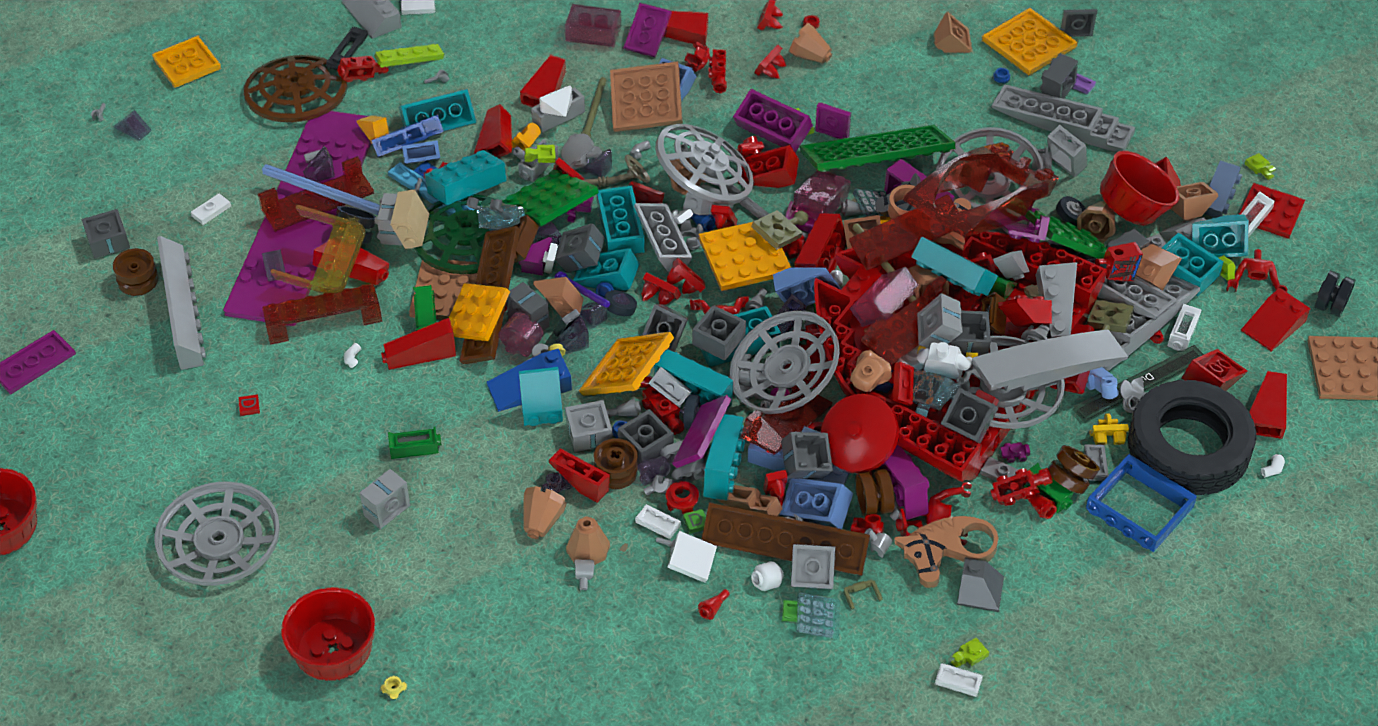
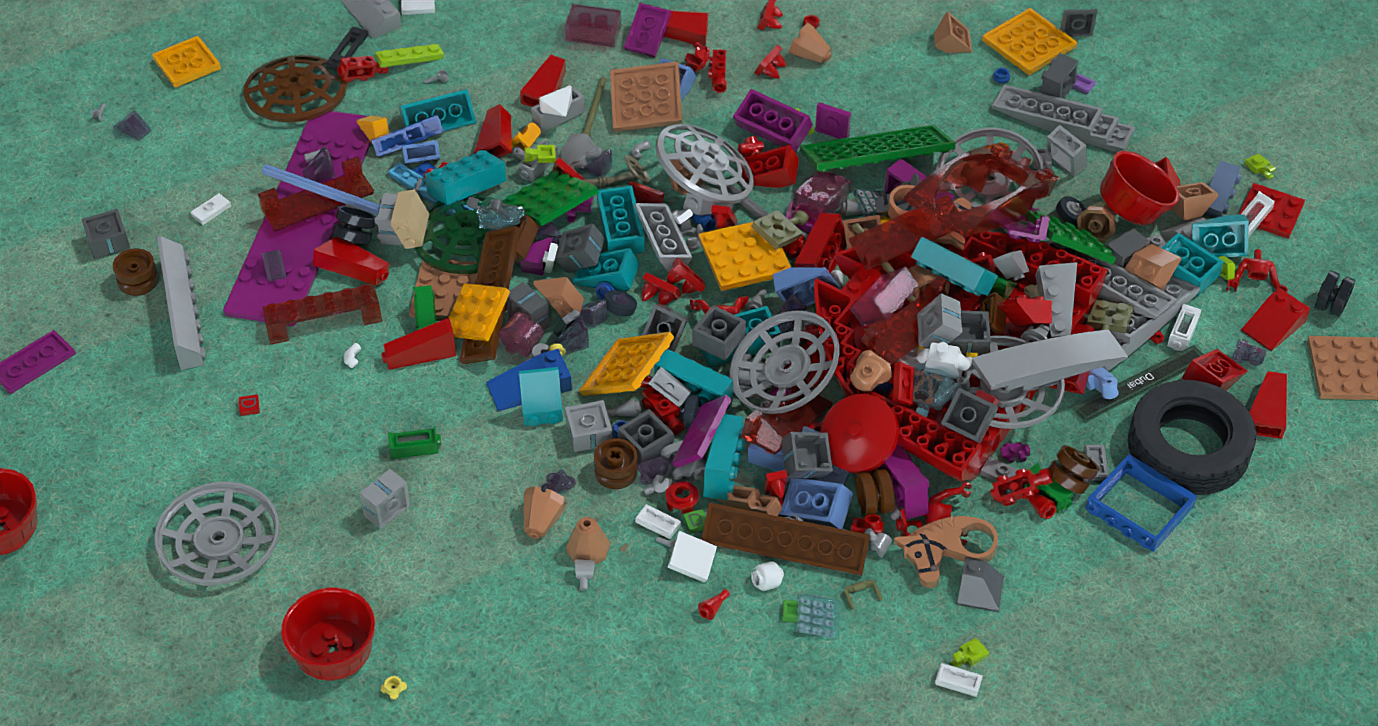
(337, 257): clear yellow windscreen -> none
(581, 475): red slope -> none
(584, 291): dark purple bar -> none
(813, 566): light grey container -> none
(1109, 427): yellow hips -> none
(1121, 261): red torso -> none
(1132, 392): light grey plate -> none
(1249, 353): none -> plate
(1276, 466): white arm -> none

